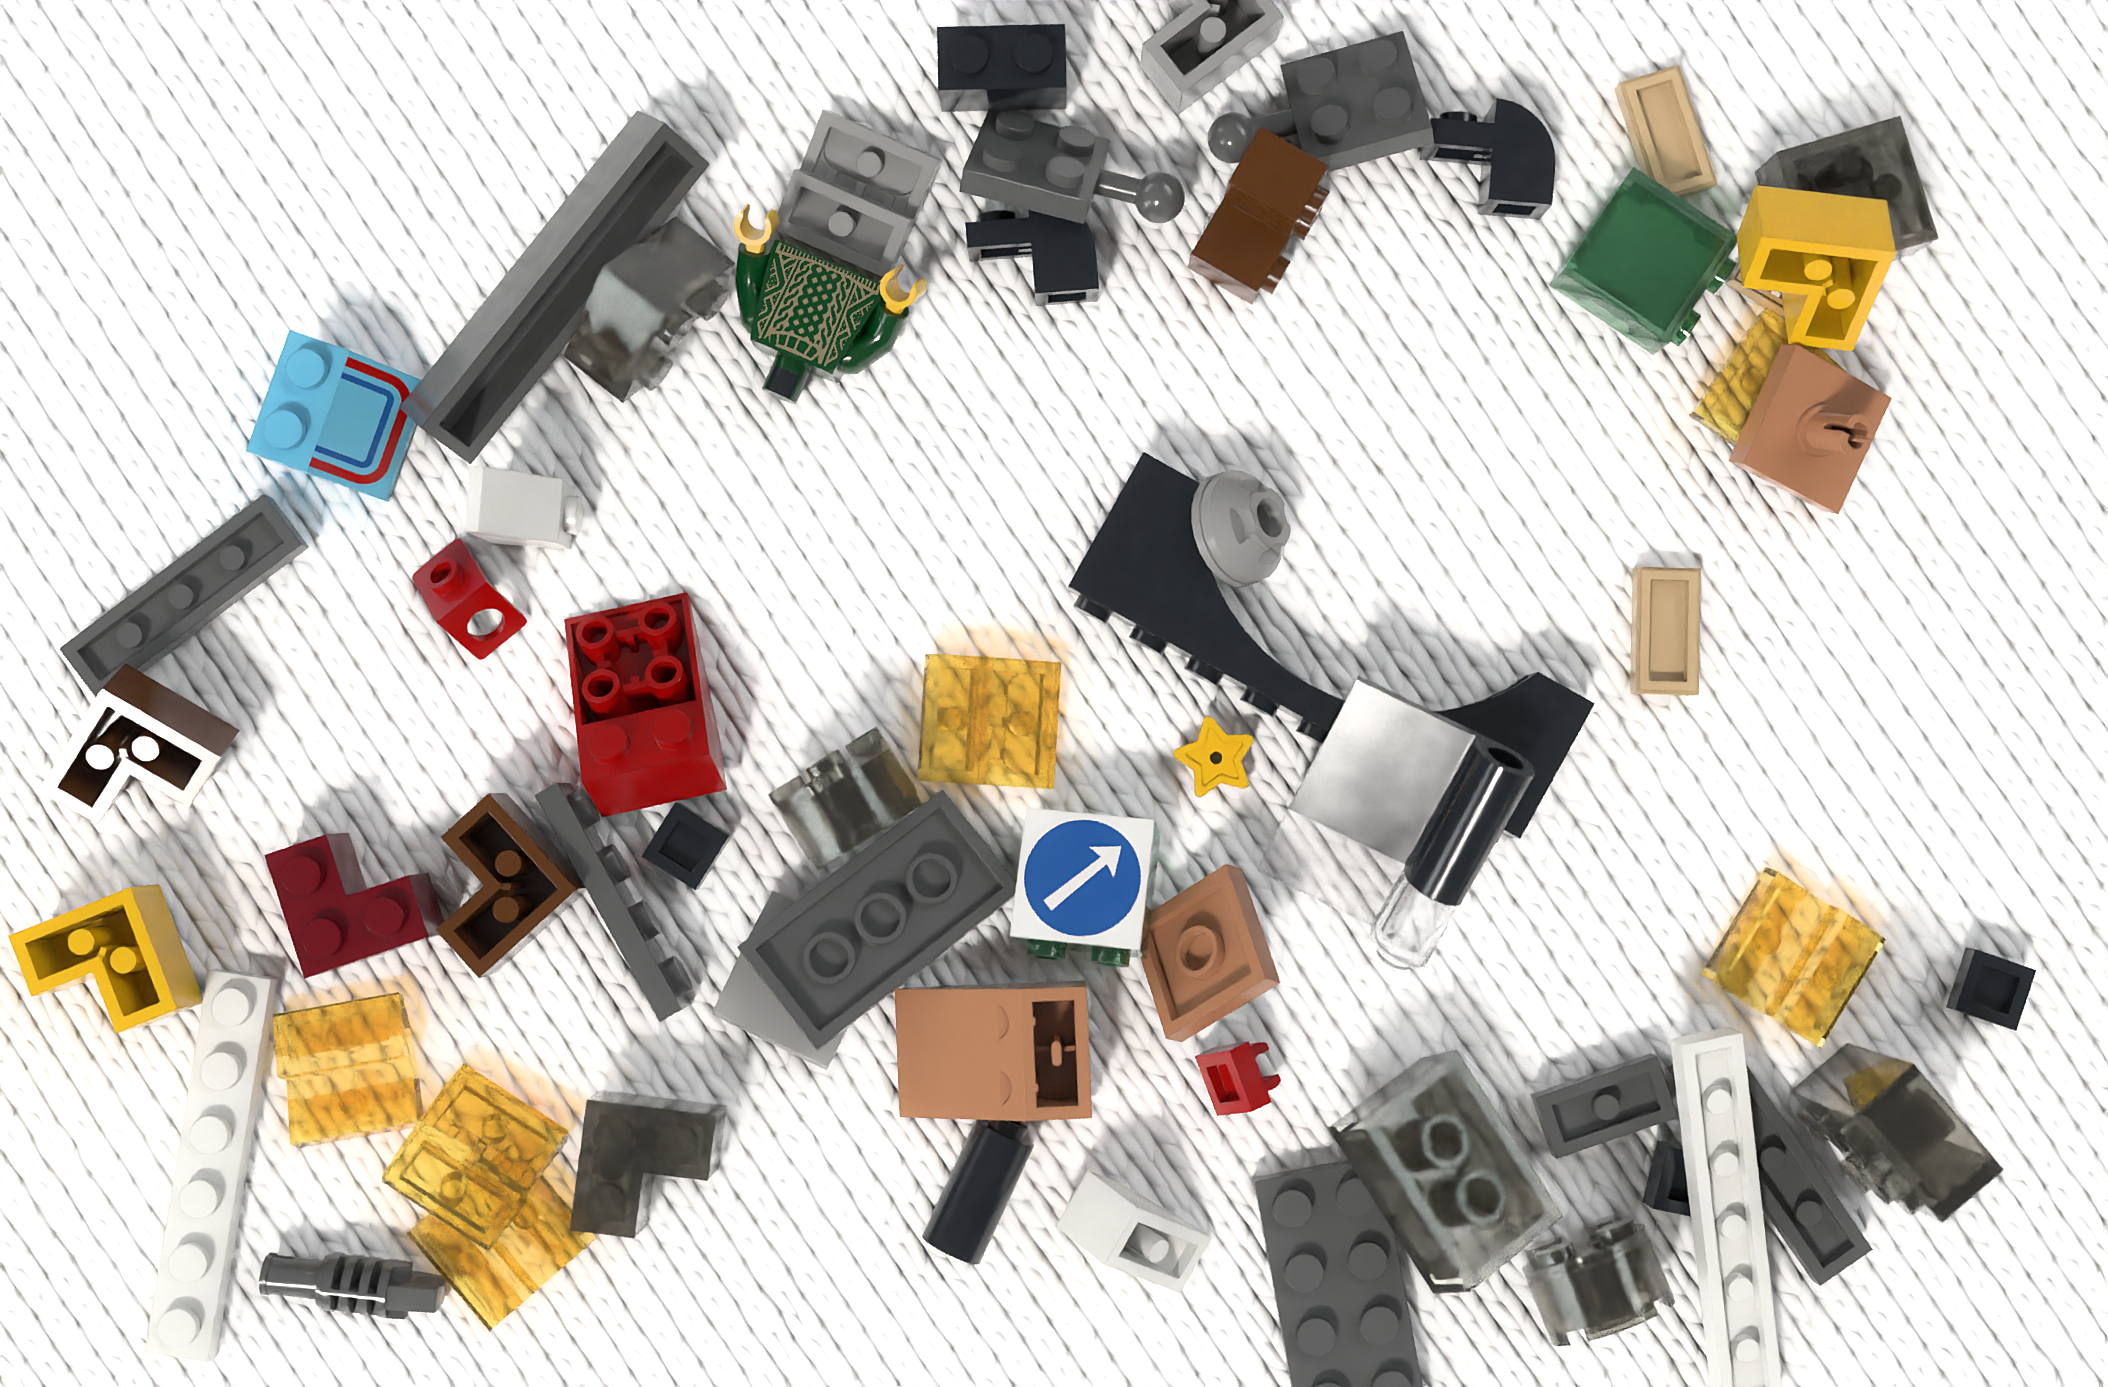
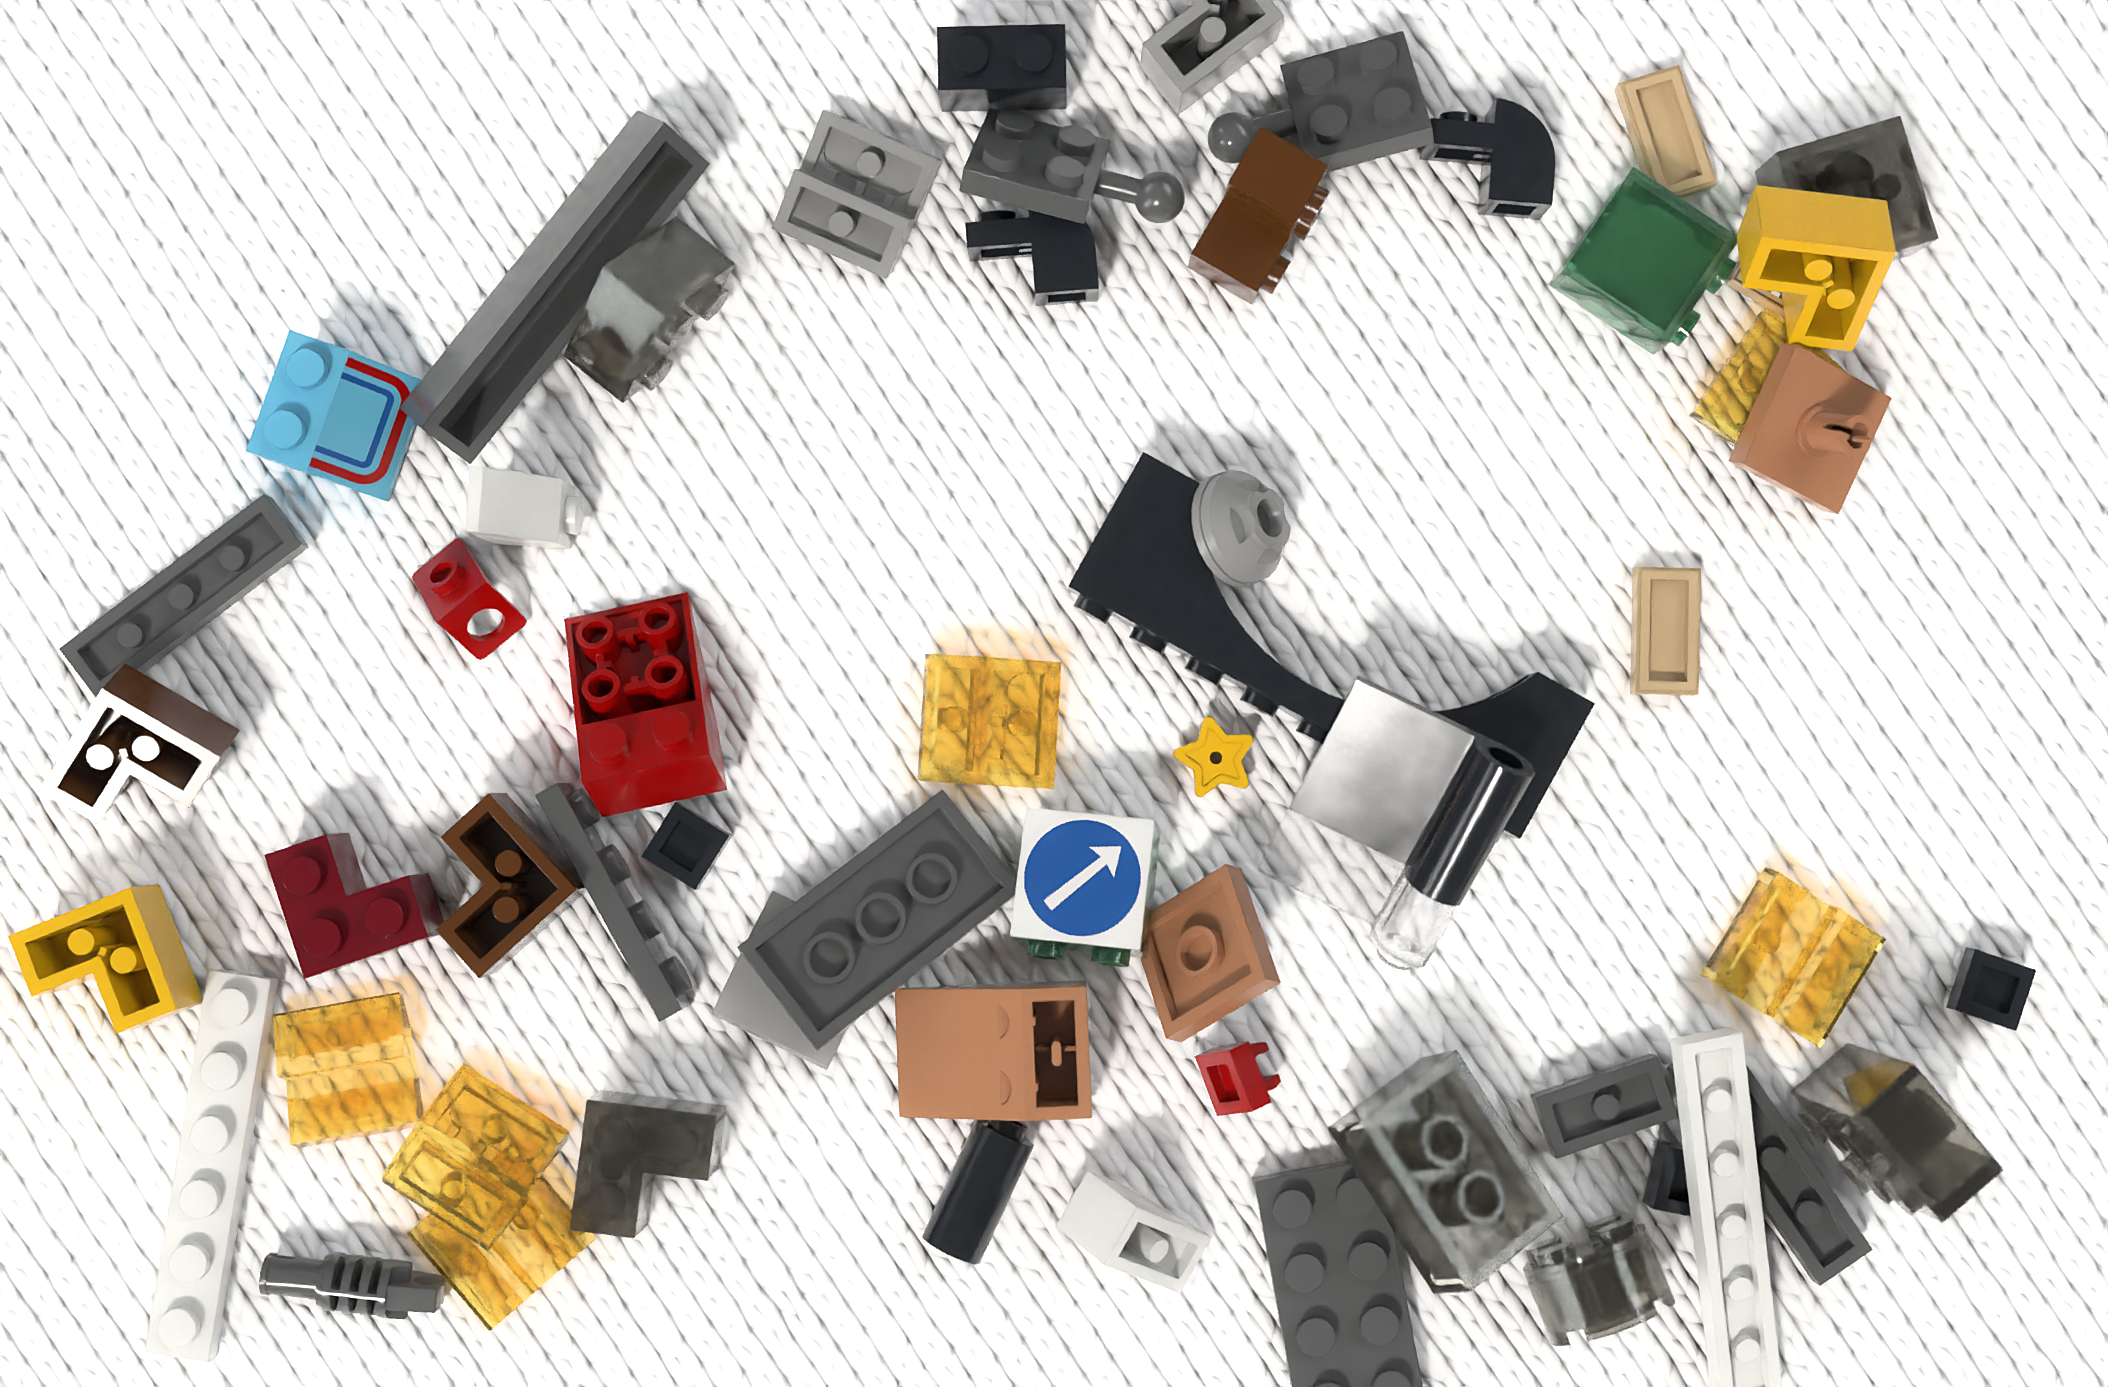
(812, 310): dark green torso -> none
(846, 799): clear smoke brick -> none

